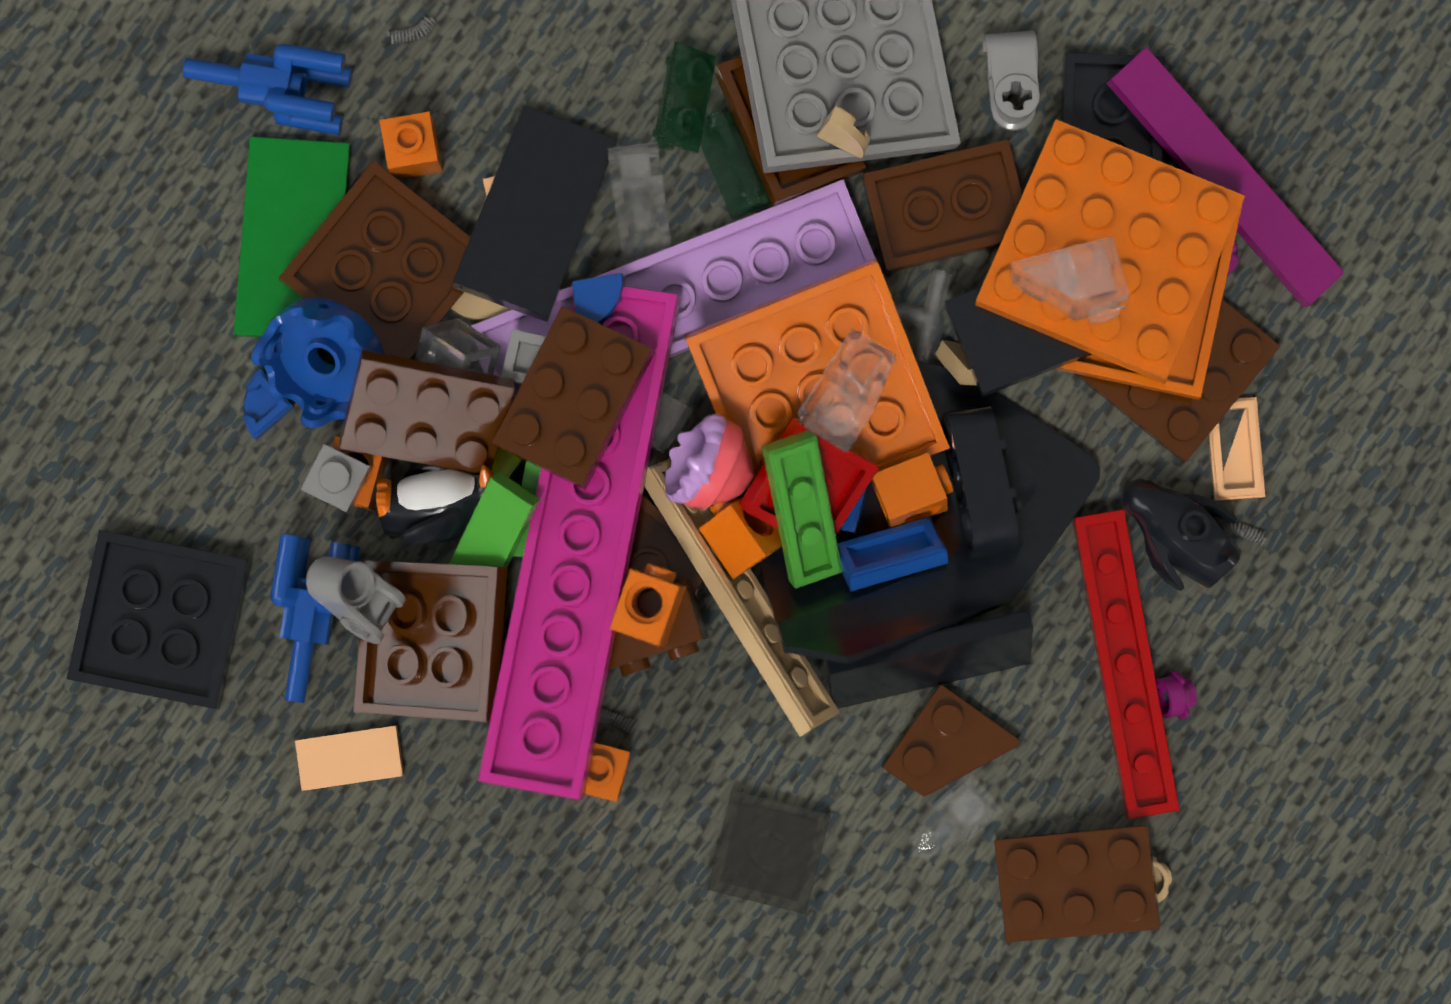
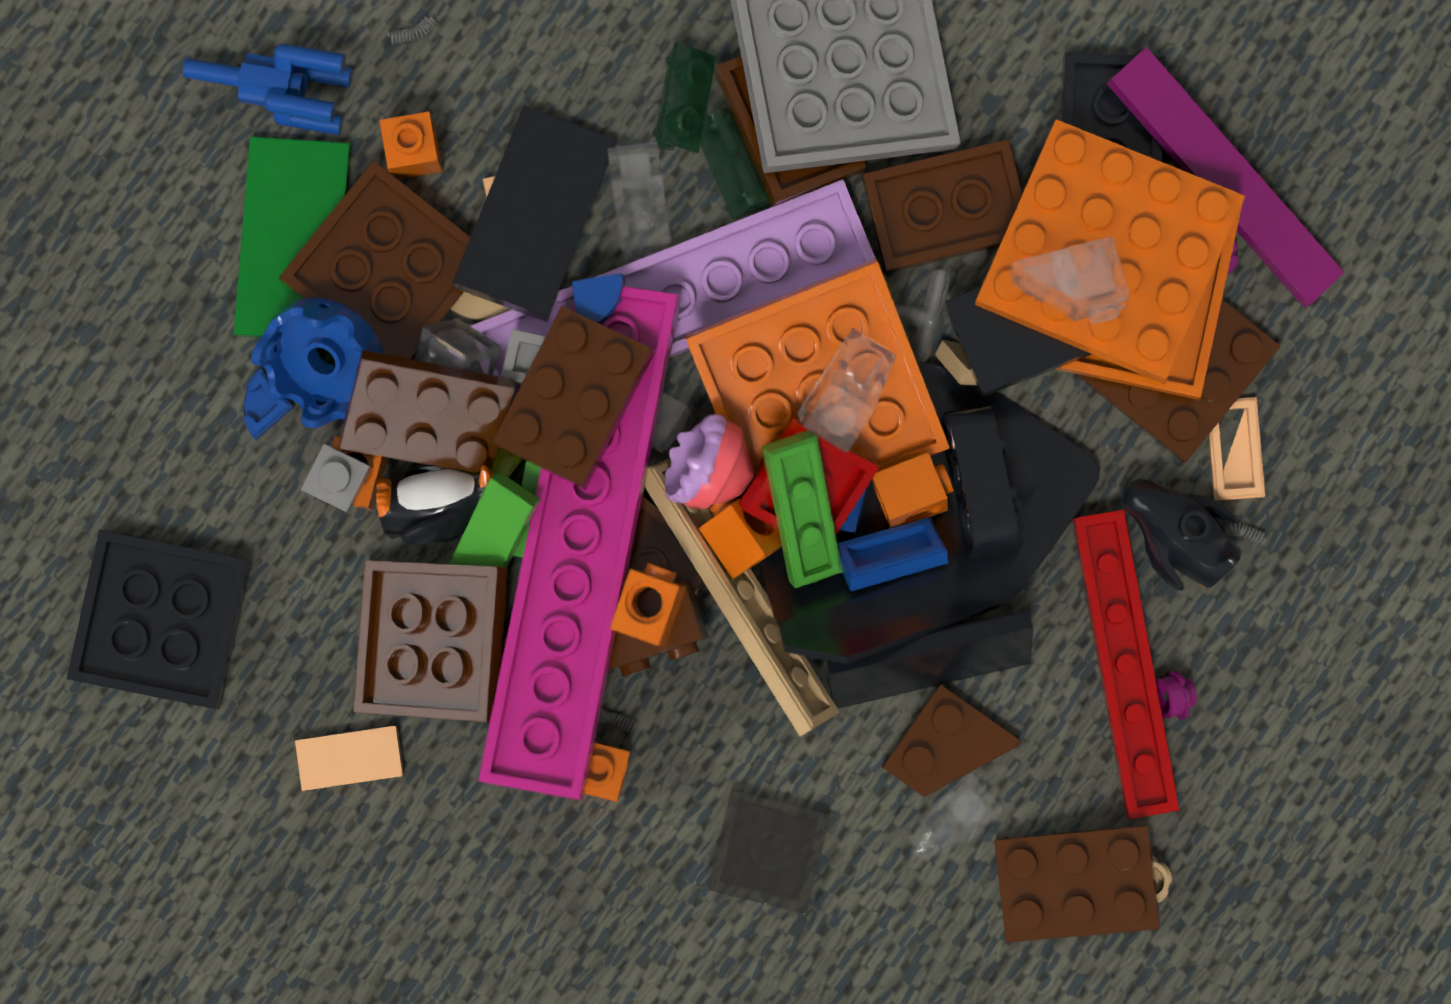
(303, 616): blue plant -> none
(354, 595): light grey piece -> none
(840, 132): tan tile -> none
(1012, 71): light grey piece -> none

